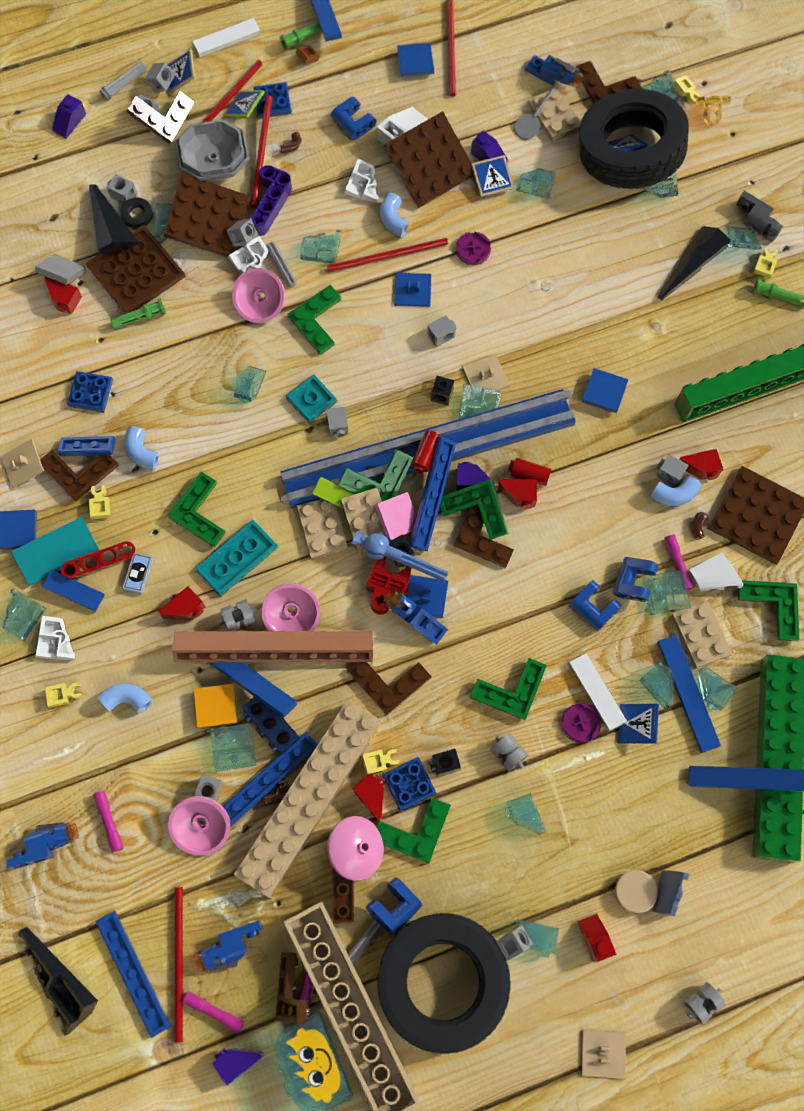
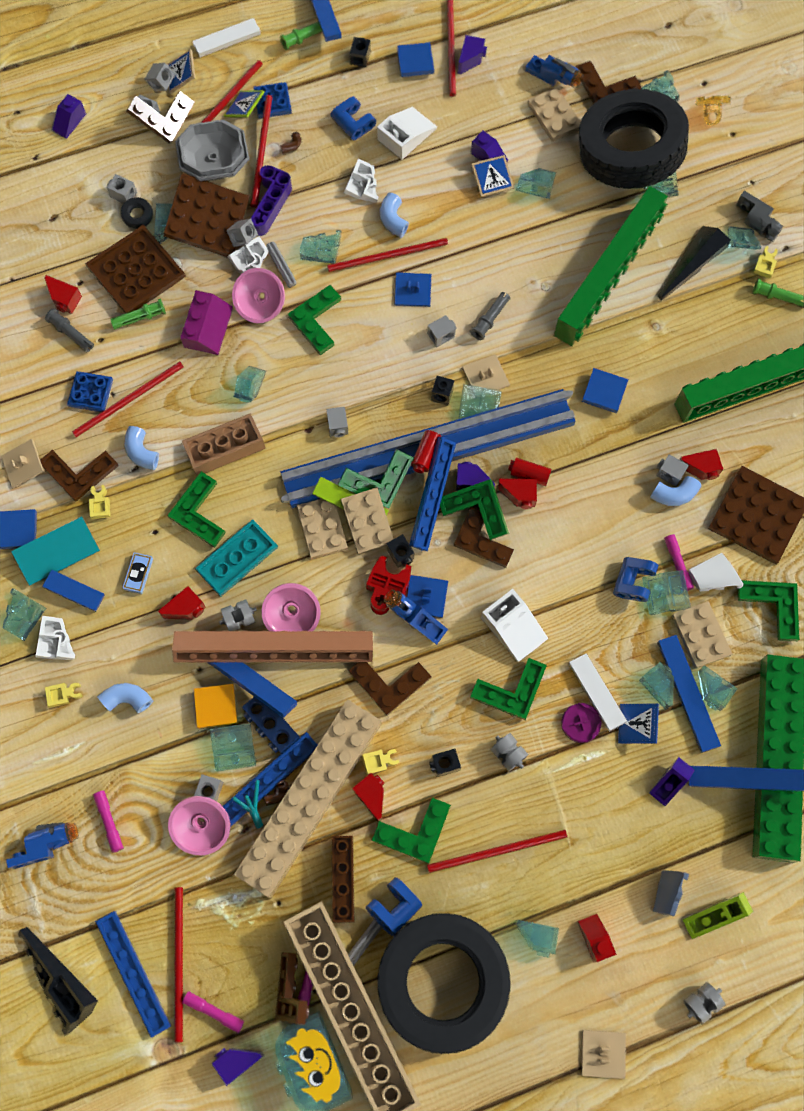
(60, 269): light grey tile -> none
(63, 325): none -> dark grey pin
(86, 446): blue tile -> none
(99, 561): red beam -> none
(109, 226): black wedge -> none
(122, 80): light grey axle -> none
(126, 400): none -> red piece
(206, 323): none -> magenta slope
(224, 444): none -> medium nougat slope
(229, 951): blue plate -> none
(252, 809): none -> teal plant
(307, 54): dark orange tile -> none
(311, 398): teal tile -> none
(346, 850): bright pink dish -> none
(360, 52): none -> black brick
(377, 546): medium blue piece -> none
(396, 515): bright pink tile -> none
(409, 784): blue tile -> none
(430, 159): reddish brown plate -> none
(472, 53): none -> dark purple slope
(473, 248): magenta tile -> none
(486, 321): none -> dark grey pin
(497, 851): none -> red piece
(514, 625): none -> white slope
(514, 942): light grey brick -> none
(525, 813): clear light blue slope -> none
(528, 125): light grey piece -> none
(589, 612): blue connector -> none
(610, 266): none -> green brick
(628, 143): piece -> none
(636, 891): tan tile -> none
(672, 781): none -> dark purple slope
(686, 88): light yellow plate -> none
(697, 523): reddish brown arm -> none
(718, 915): none -> lime slope

